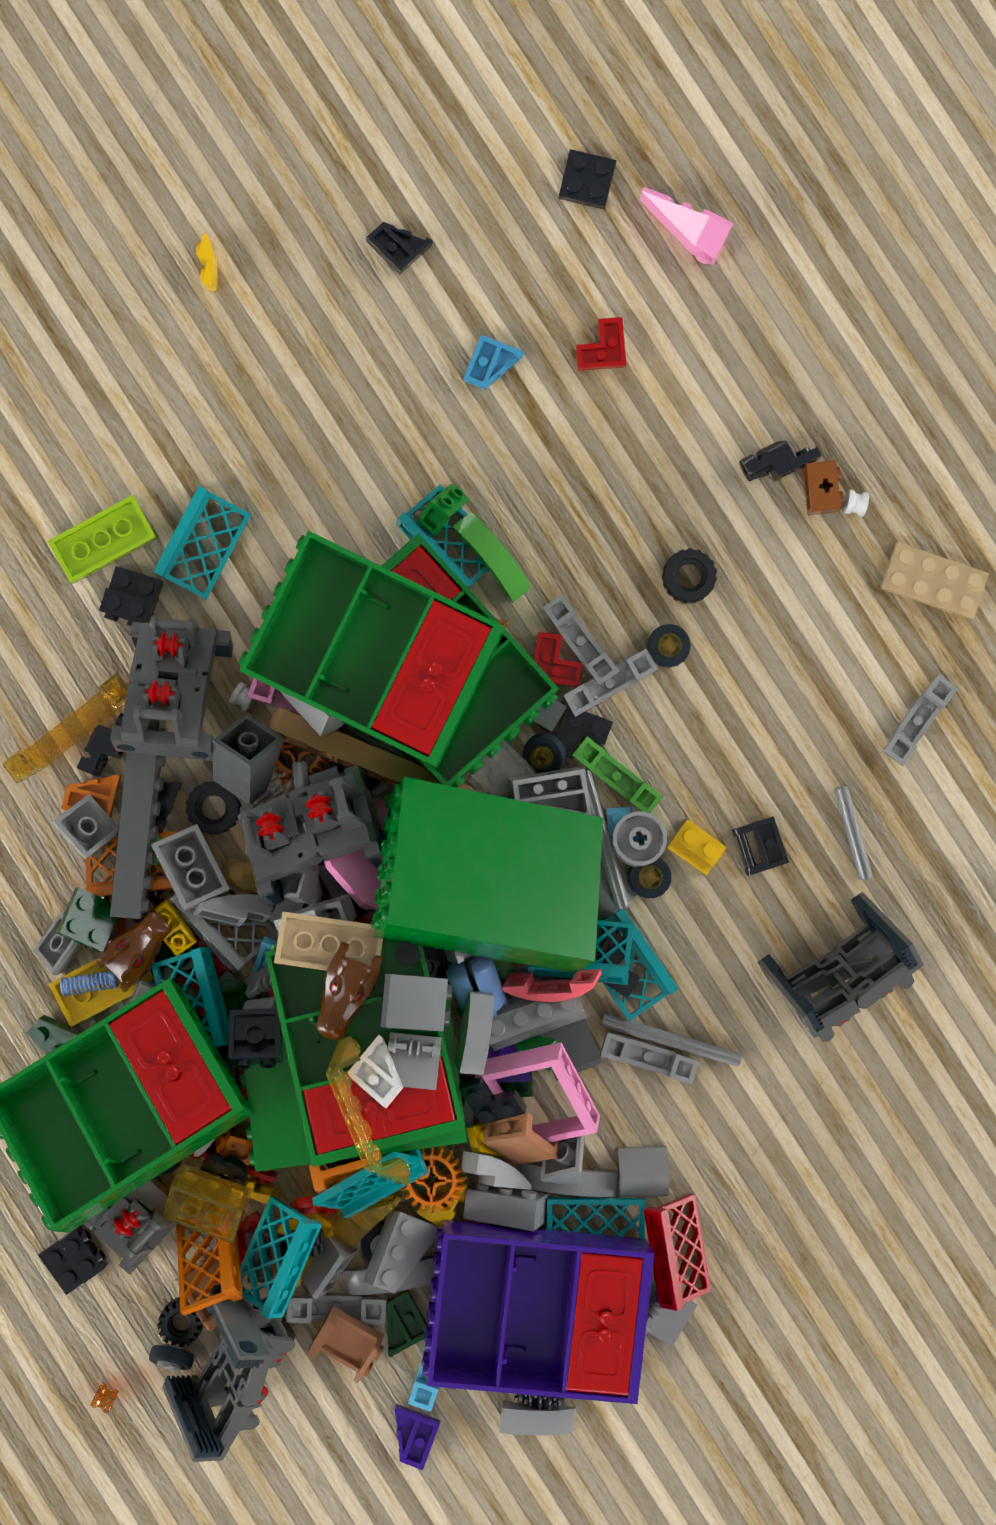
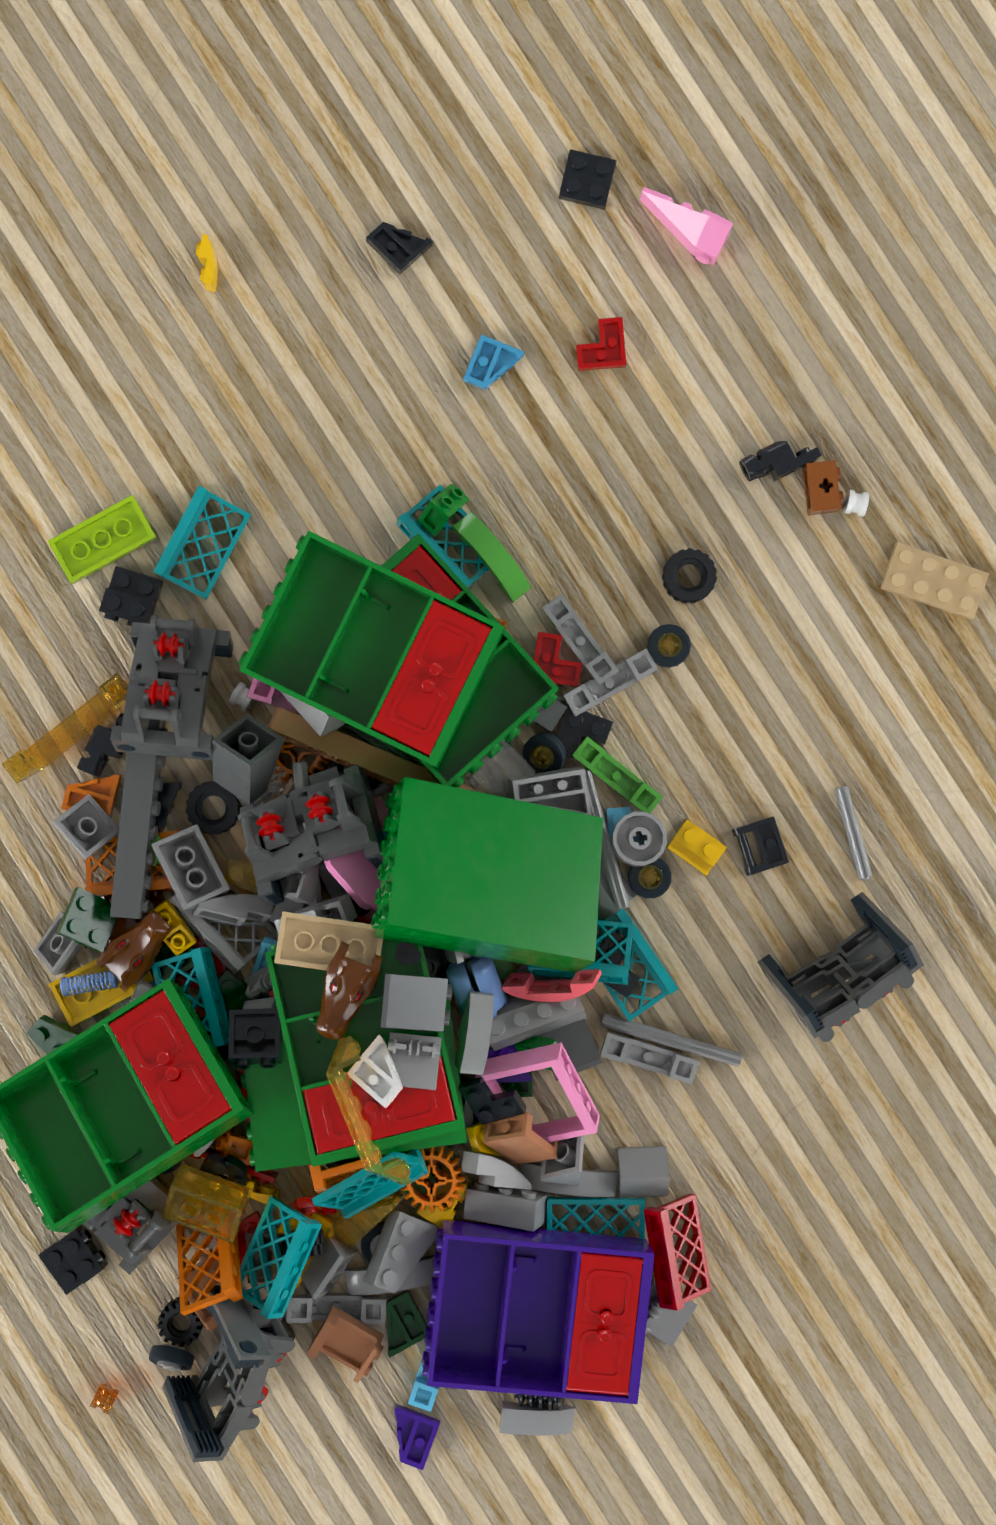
(919, 718): light grey slope -> none

